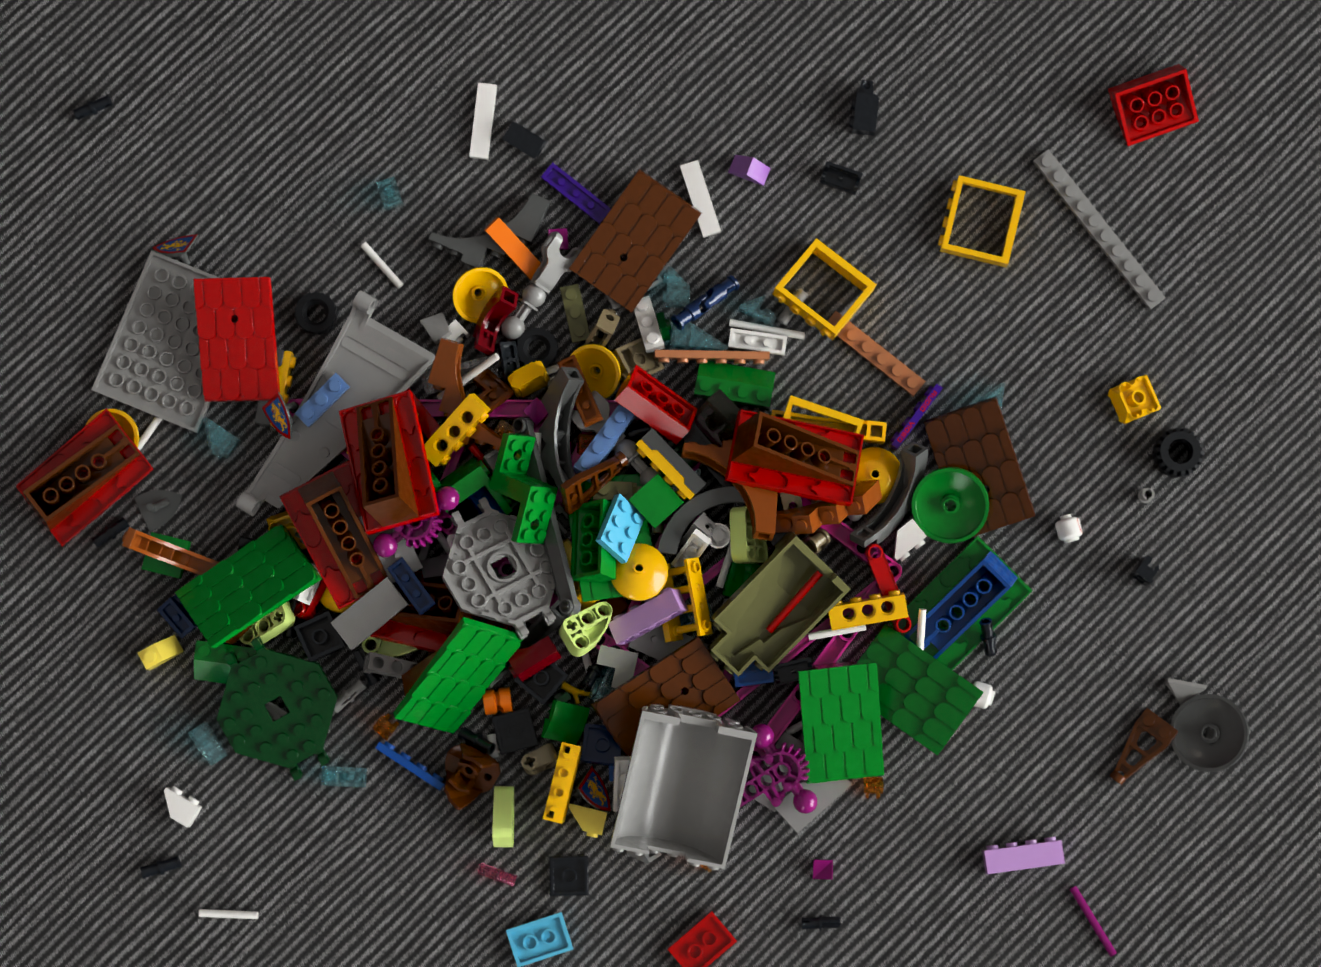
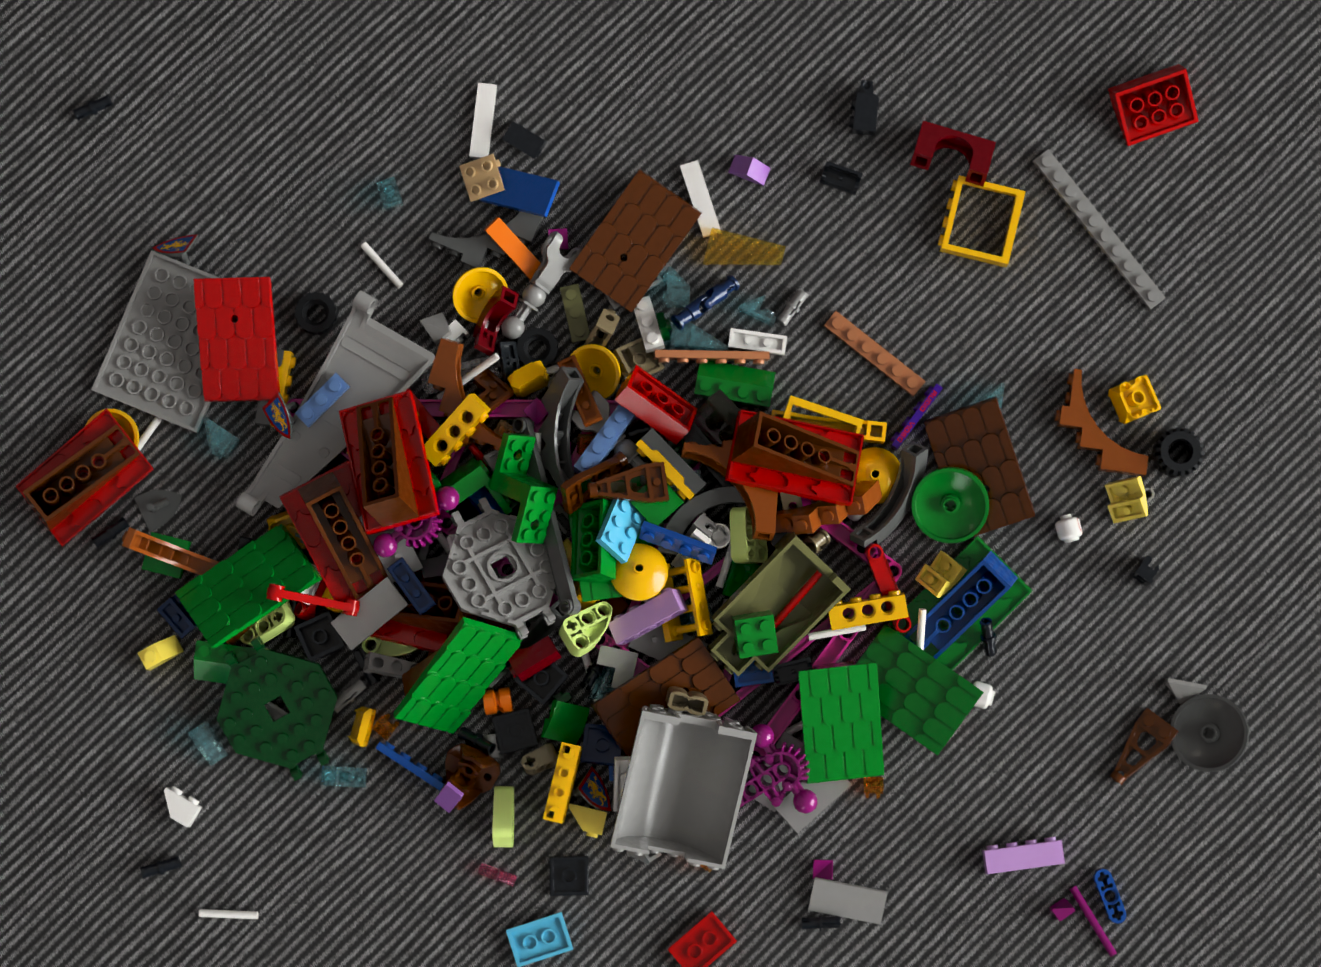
(348, 606): none -> red piece
(362, 726): none -> yellow slope
(449, 797): none -> medium lavender slope
(482, 177): none -> tan hinge
(524, 192): none -> blue tile
(574, 691): yellow bar -> none
(575, 193): dark purple plate -> none
(655, 480): none -> reddish brown plate
(677, 542): none -> blue plate
(681, 700): none -> dark tan brick
(734, 248): none -> clear yellow wing
(755, 634): none -> green brick
(766, 329): white bar -> none
(843, 268): yellow window -> none
(847, 900): none -> light grey piece
(907, 538): white slope -> none
(941, 575): none -> light yellow slope
(974, 148): none -> dark red arch
(1062, 909): none -> magenta slope
(1090, 437): none -> dark orange arch
(1110, 911): none -> blue beam
(1127, 499): none -> light yellow slope

